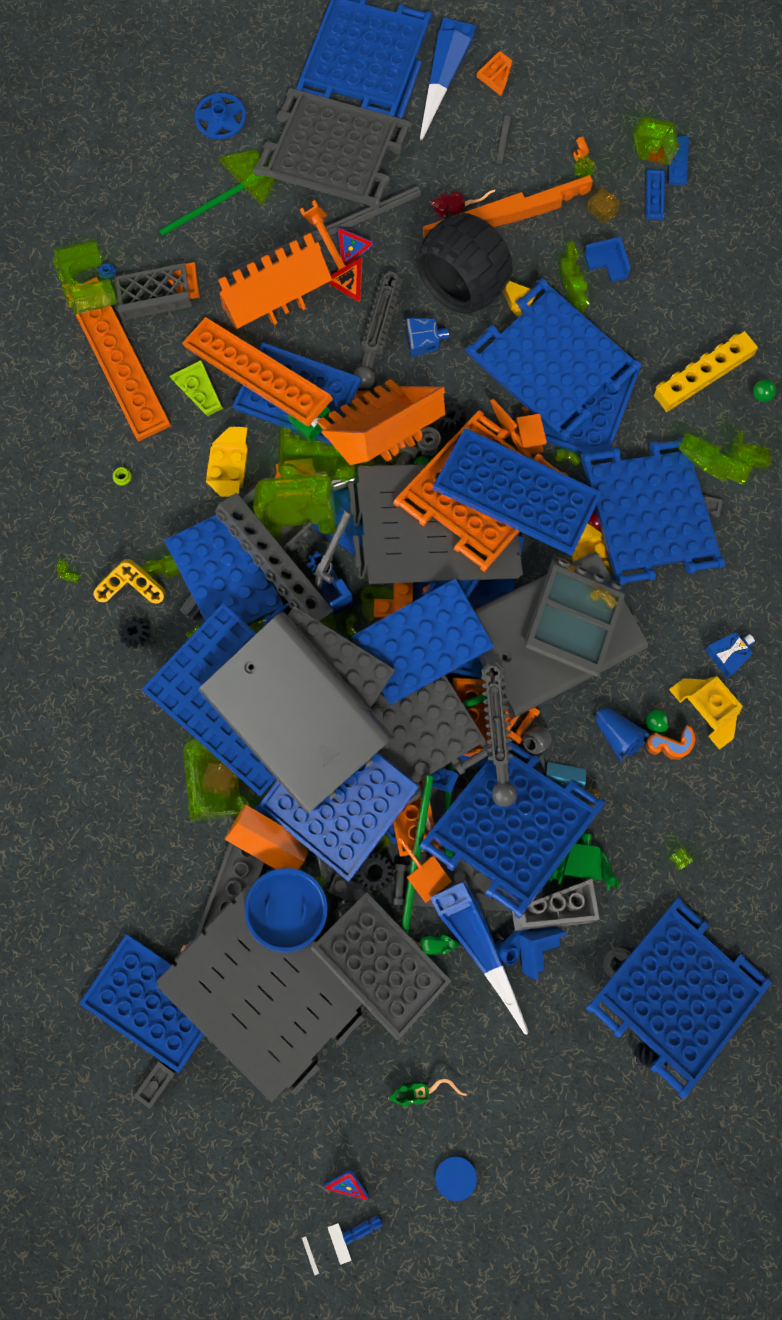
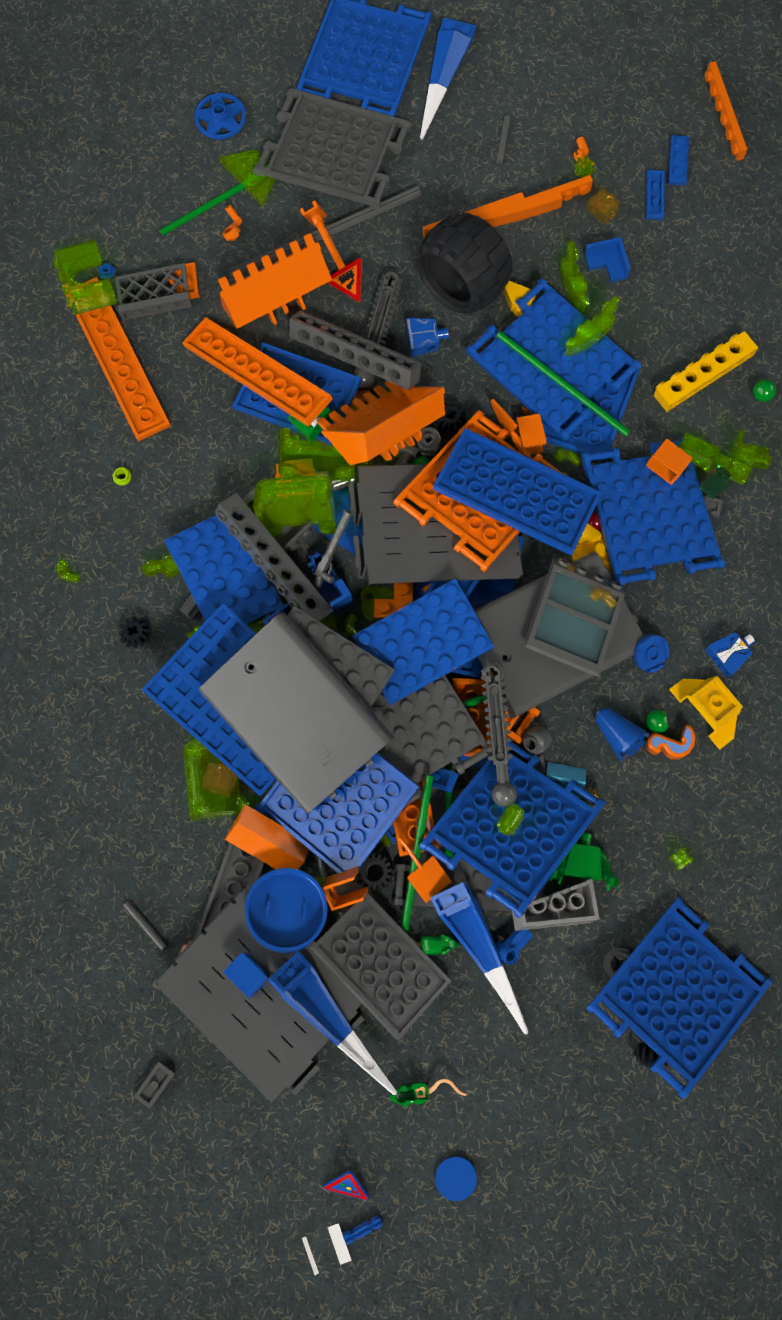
(125, 577): yellow beam -> none
(132, 1003): blue plate -> none
(145, 925): none -> dark grey bar
(198, 387): lime wing -> none
(228, 462): yellow piece -> none
(232, 231): none -> orange plate
(246, 975): none -> blue piece
(308, 996): none -> blue plate
(336, 901): none -> orange piece
(352, 246): piece -> none
(355, 350): none -> dark grey brick
(409, 88): blue bar -> none
(453, 204): dark red animal -> none
(496, 72): orange wing -> none
(510, 820): none -> clear neon green brick
(533, 945): blue panel -> none
(562, 383): none -> green piece
(593, 331): none -> clear neon green slope
(651, 653): none -> blue tile
(656, 140): clear neon green brick -> none
(669, 461): none -> orange piece
(715, 481): none -> clear green brick
(724, 106): none -> orange plate

